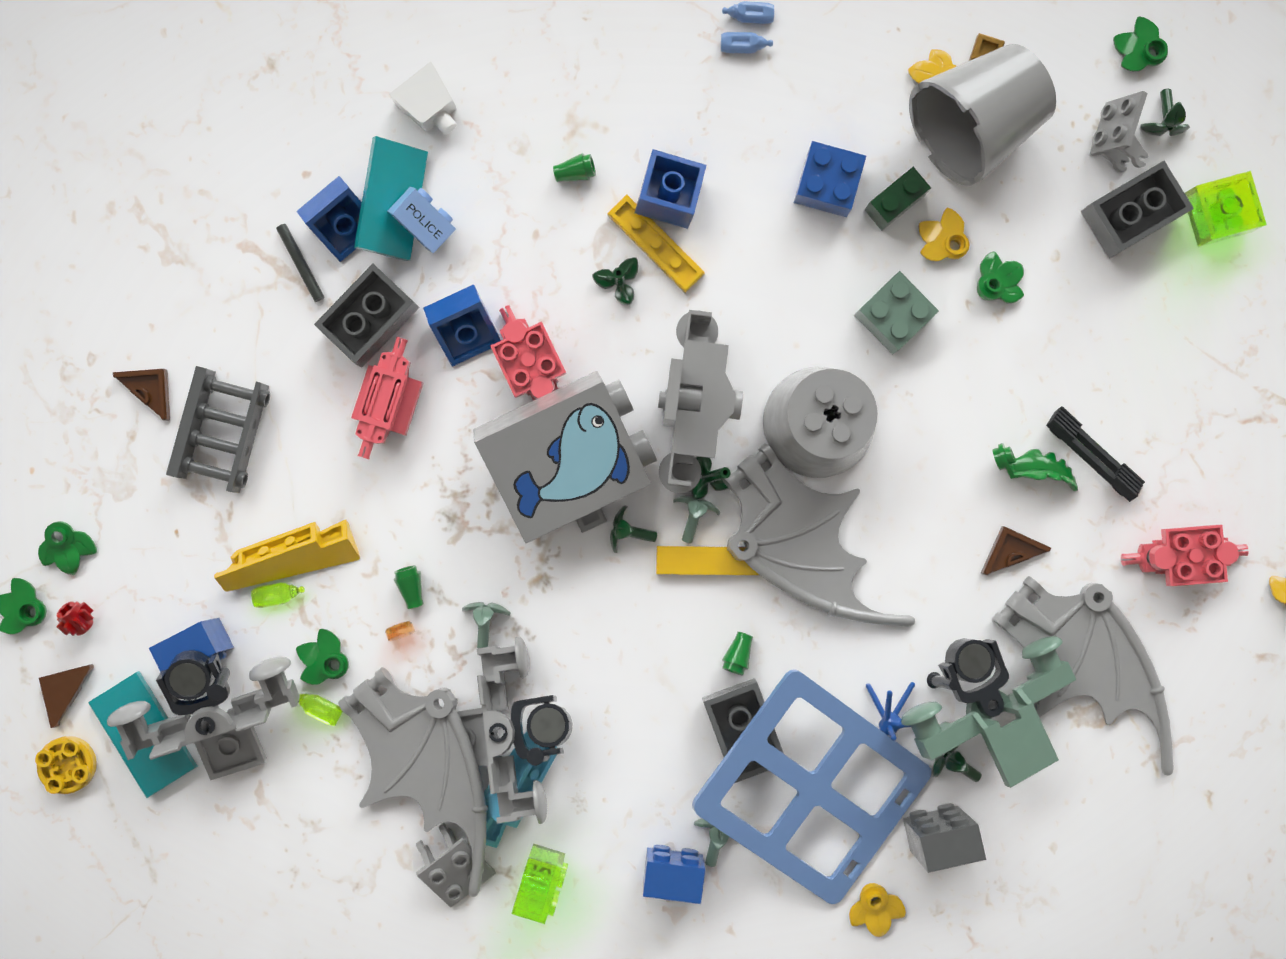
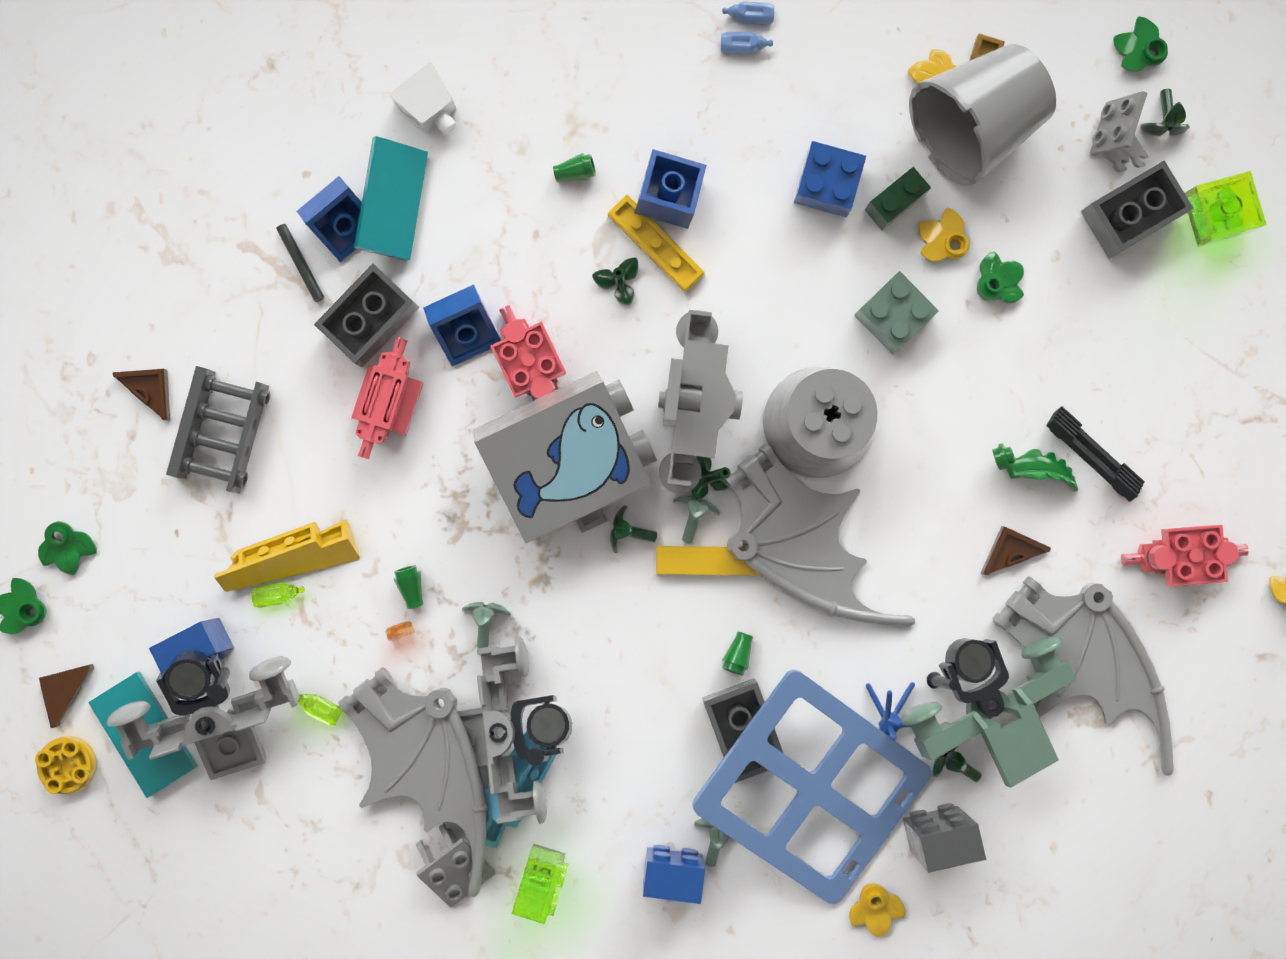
(74, 618): red gear -> none
(318, 658): green plate -> none
(422, 219): light blue brick -> none

